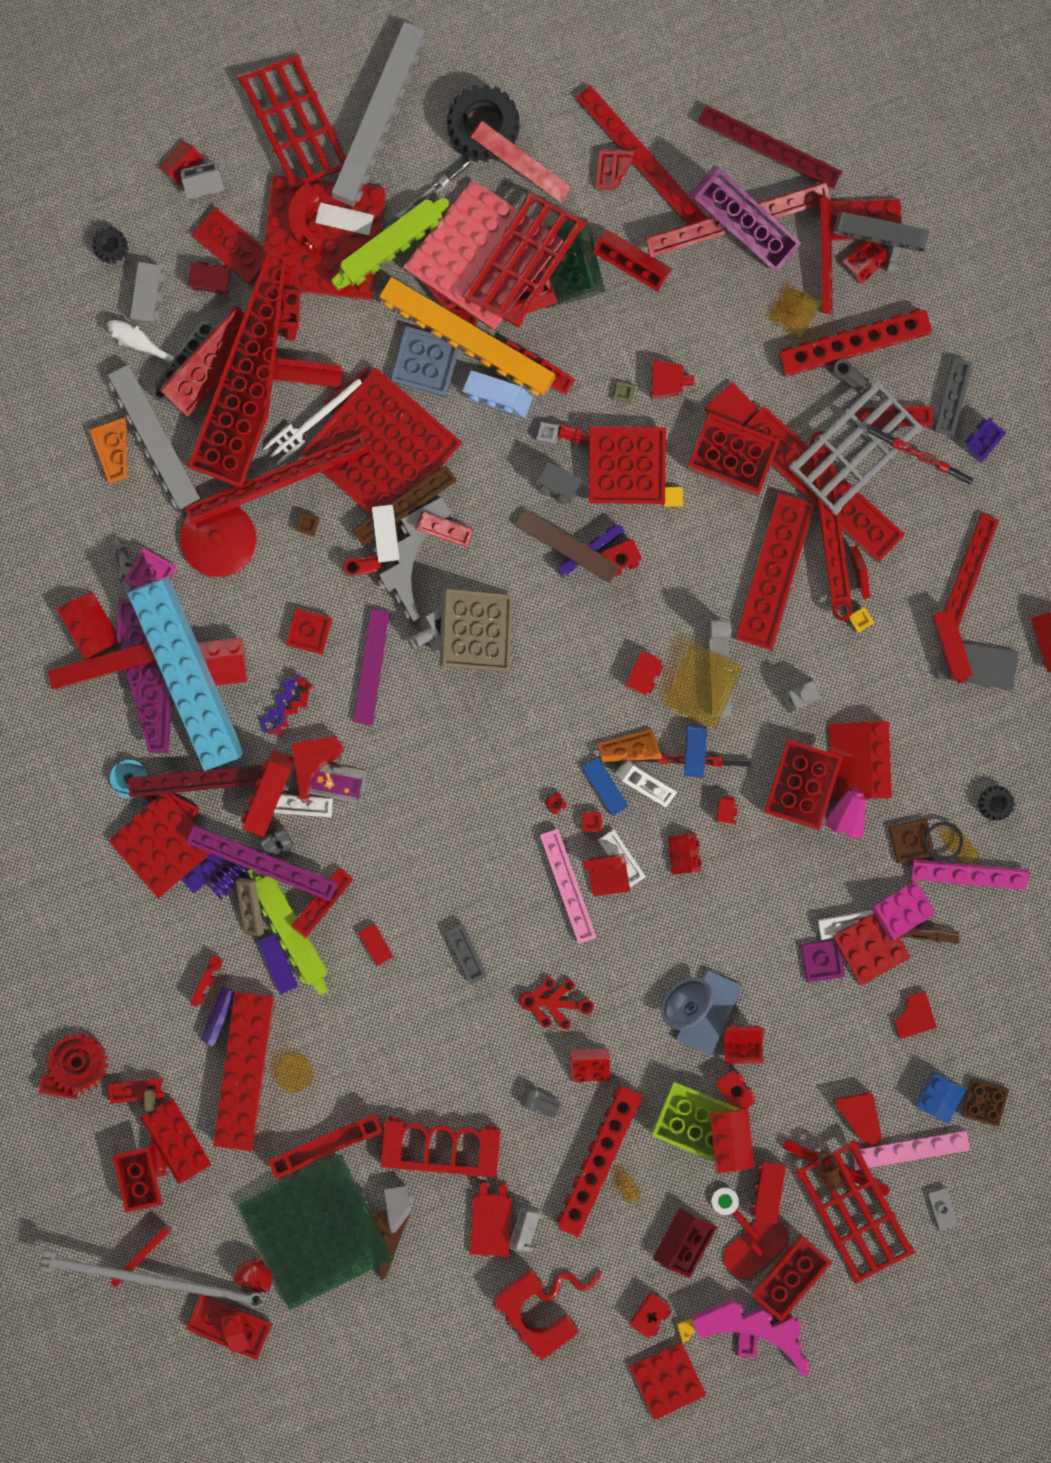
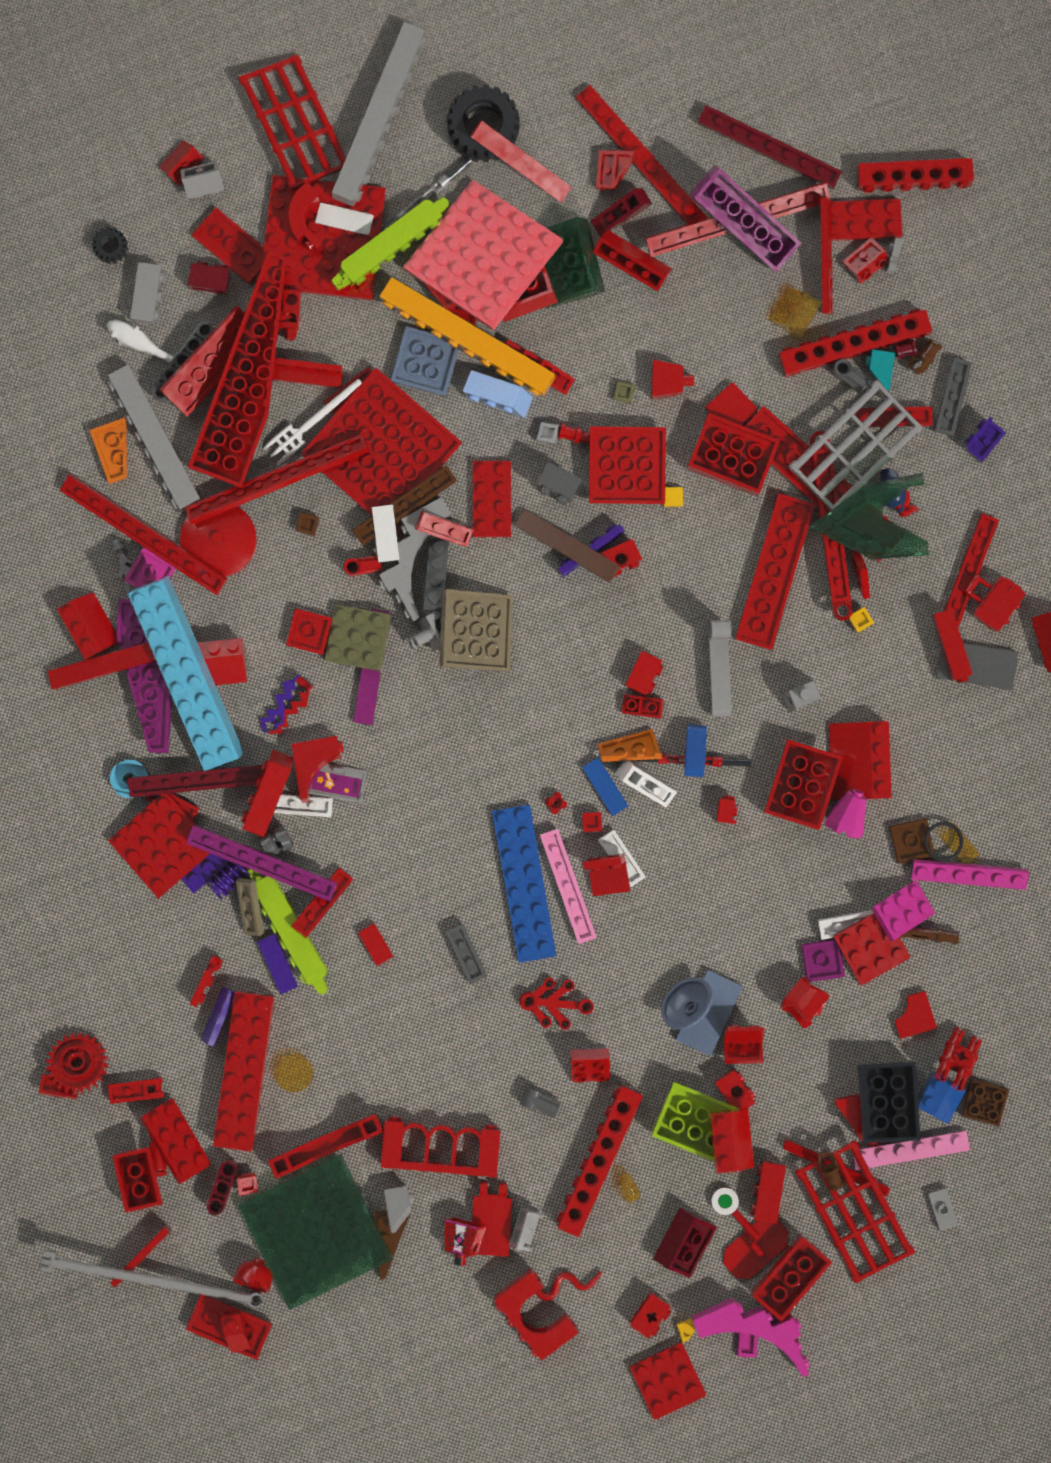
(143, 534): none -> red plate
(149, 1099): olive tile -> none
(216, 1194): none -> dark red beam
(247, 1183): none -> red plate
(358, 637): none -> olive plate
(436, 574): none -> dark grey plate
(463, 1238): none -> red torso
(492, 499): none -> red plate
(524, 883): none -> blue plate
(525, 240): red door -> none
(621, 211): none -> dark red slope
(642, 706): none -> red slope
(684, 854): red bracket -> none
(703, 685): clear yellow piece -> none
(804, 1002): none -> red piece
(862, 527): none -> clear green windscreen
(881, 231): dark grey beam -> none
(881, 367): none -> teal slope
(889, 1102): none -> black slope
(898, 444): piece -> none
(901, 502): none -> dark blue hair
(905, 349): none -> dark red bush
(925, 356): none -> reddish brown connector
(950, 1060): none -> red pin
(961, 166): none -> red brick
(985, 807): black tyre -> none
(998, 602): none -> red piece

